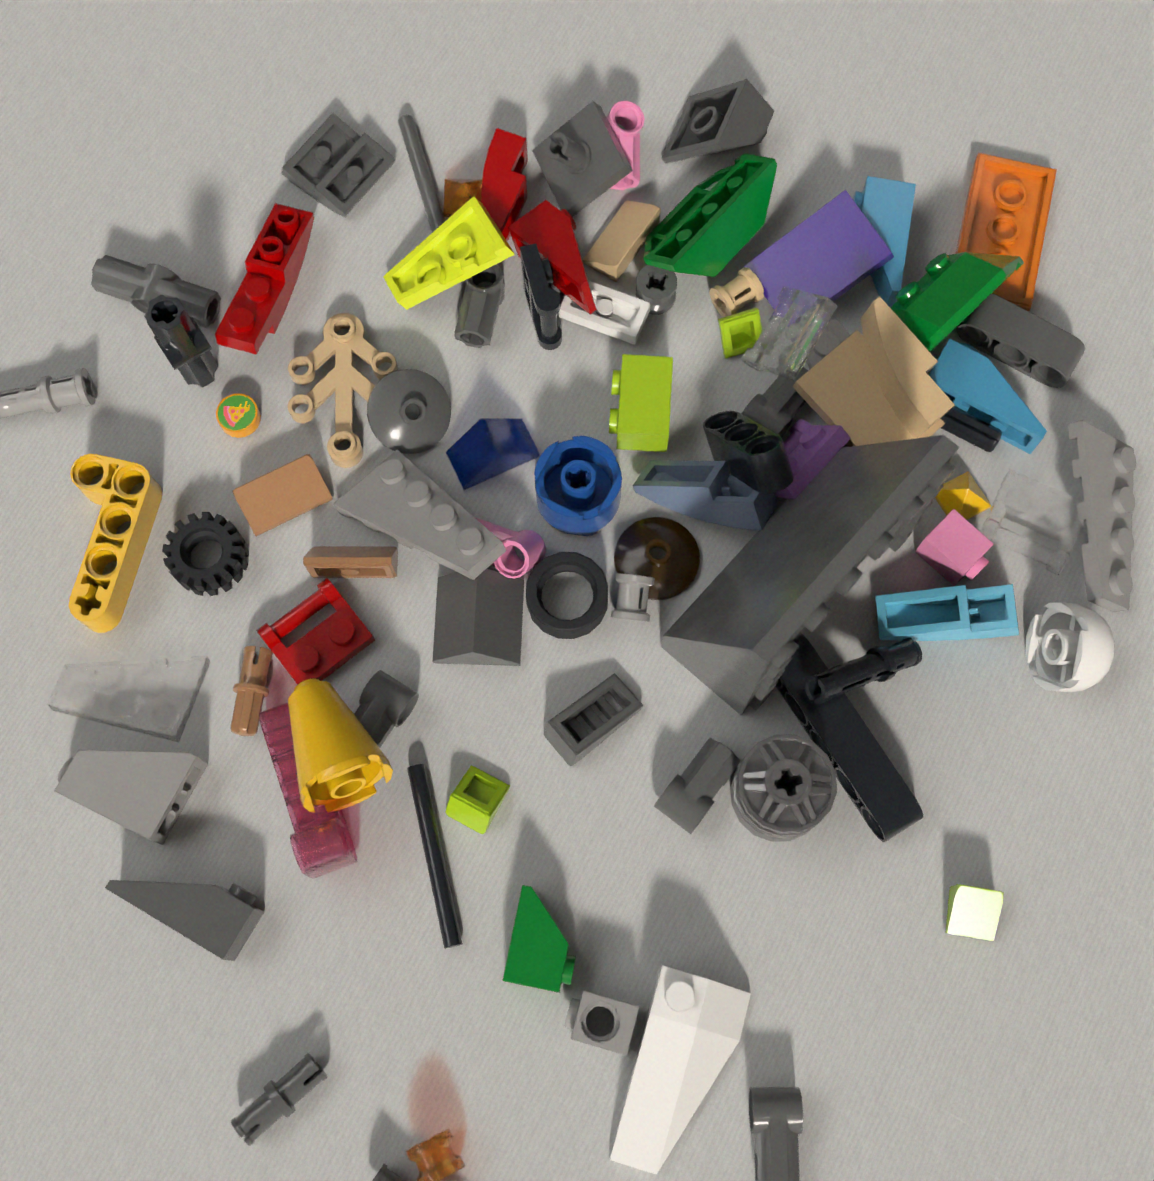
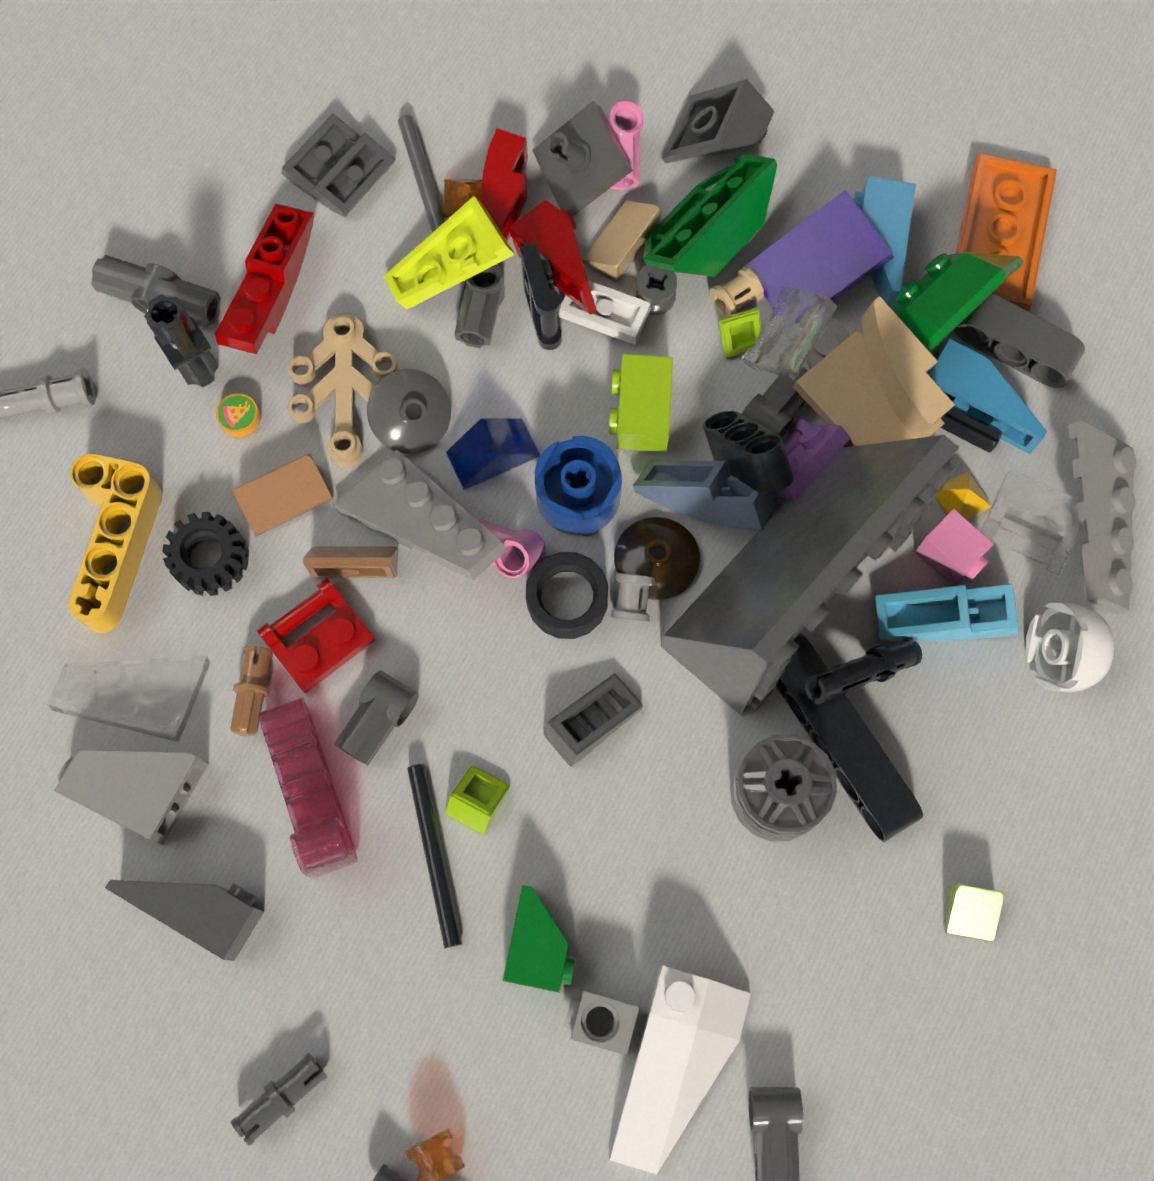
(332, 749): yellow cone -> none
(478, 619): dark grey slope -> none
(691, 794): dark grey piece -> none

